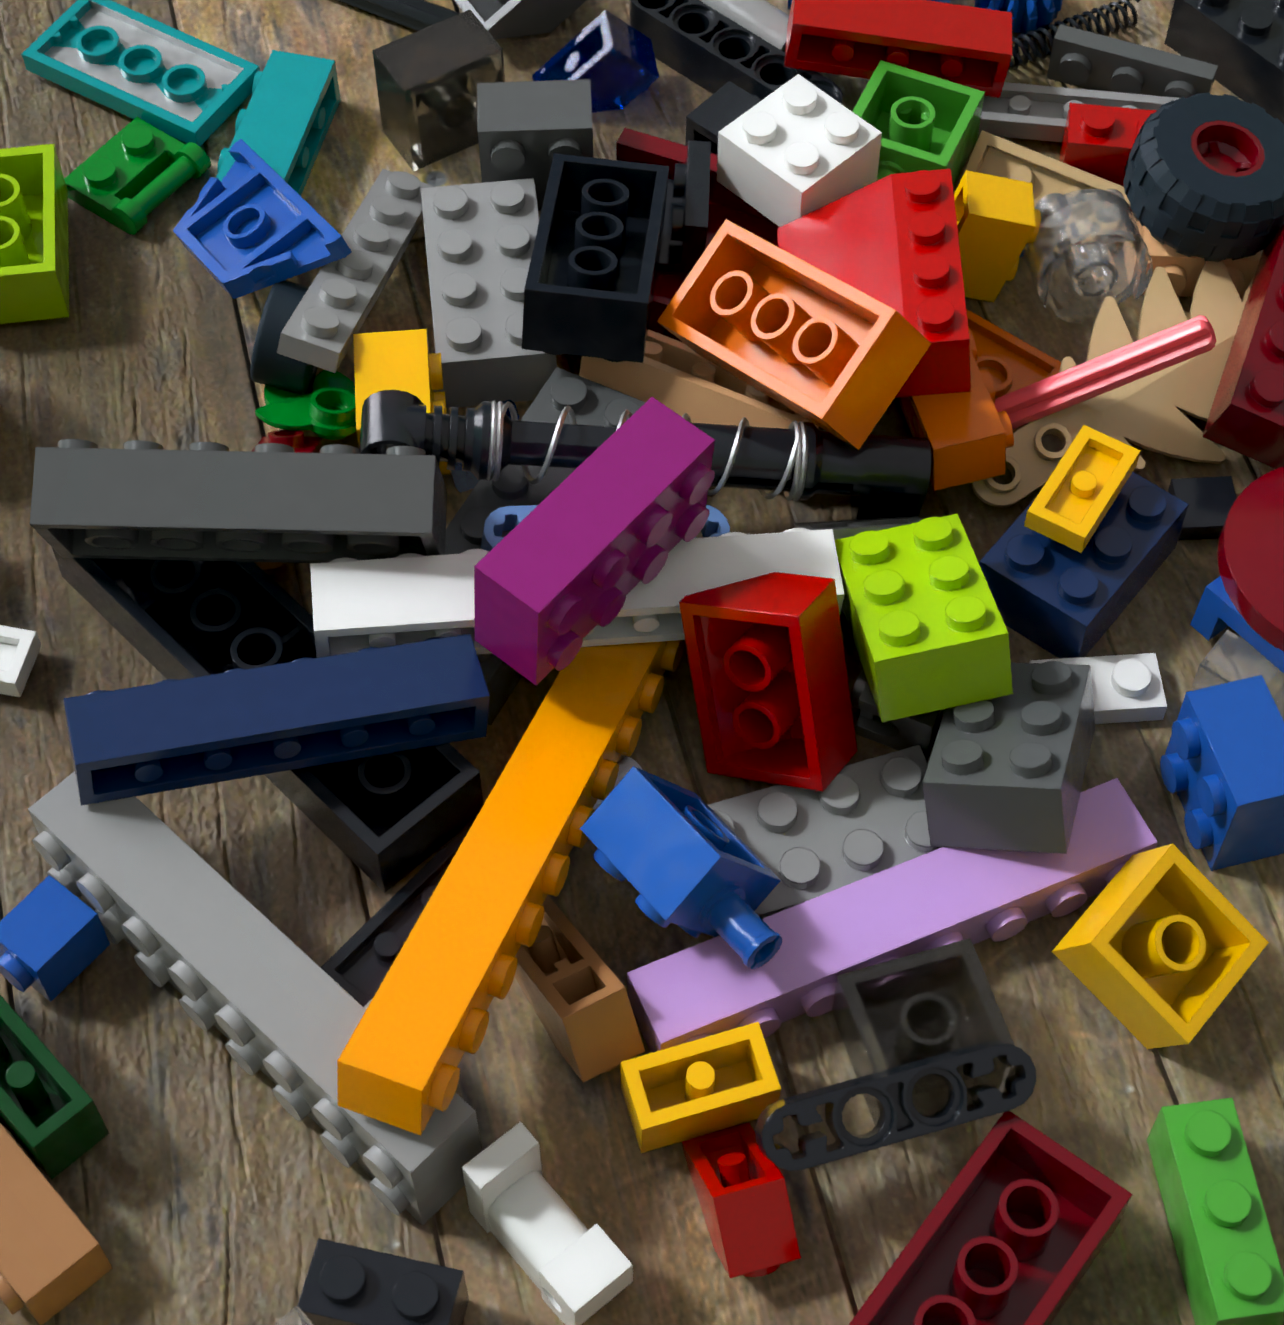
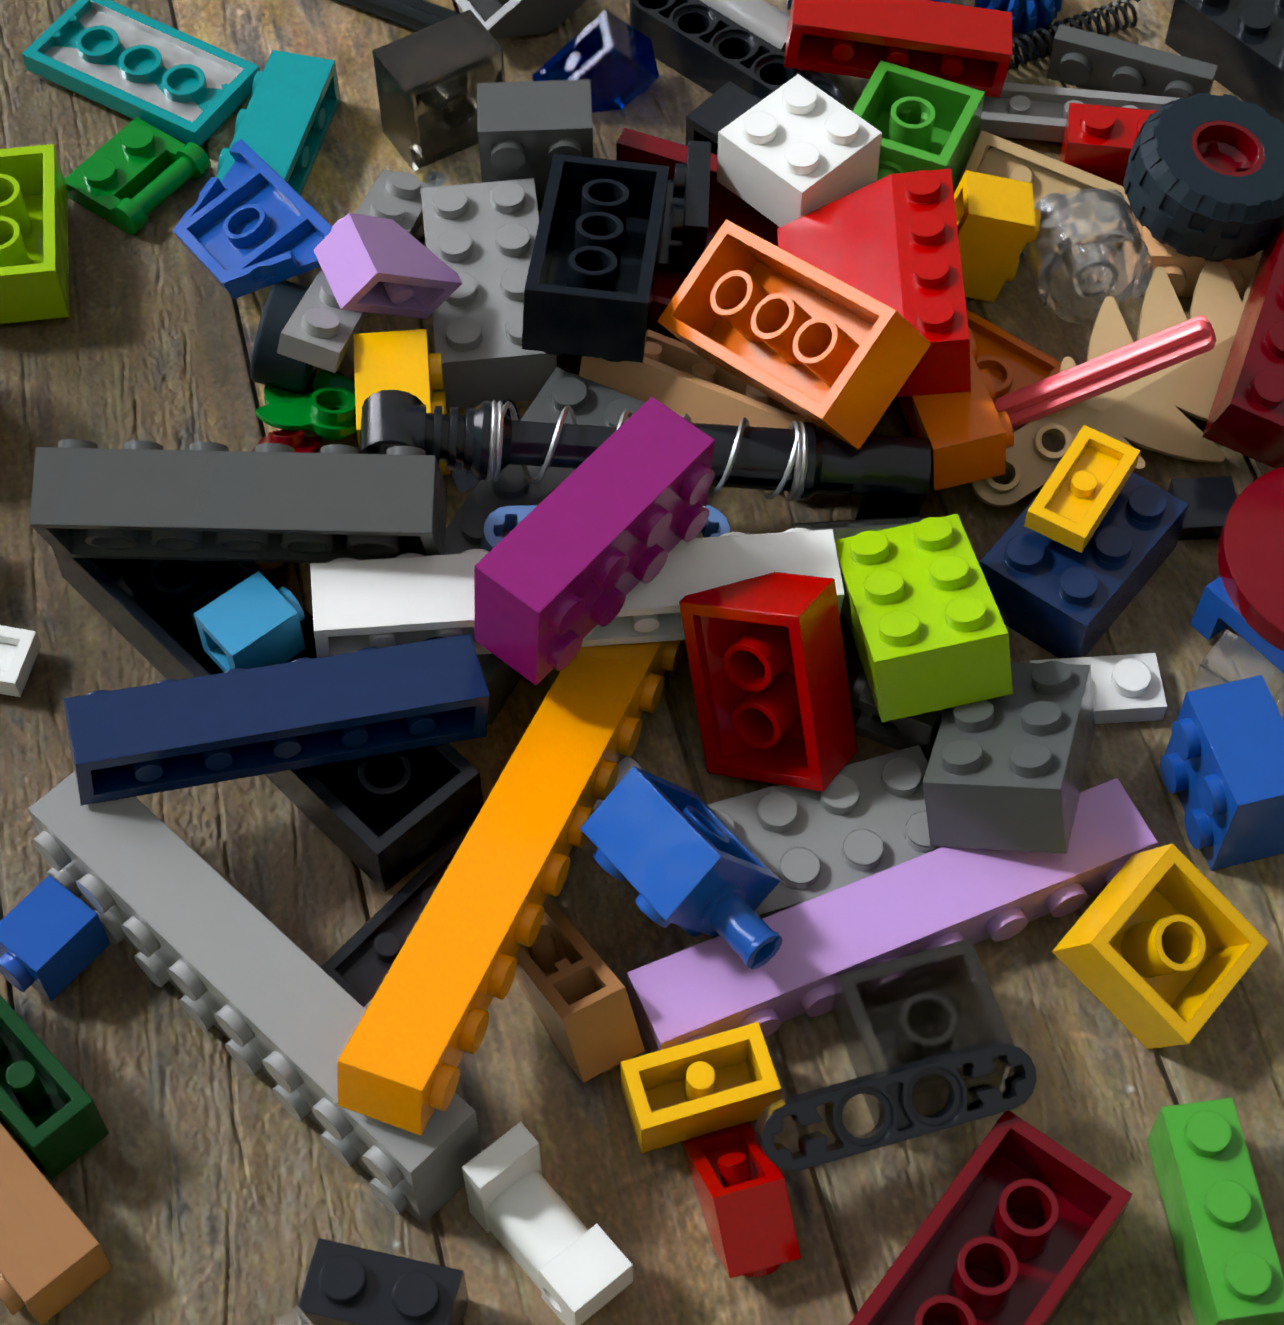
(251, 625): none -> dark azure brick
(383, 268): none -> lavender slope

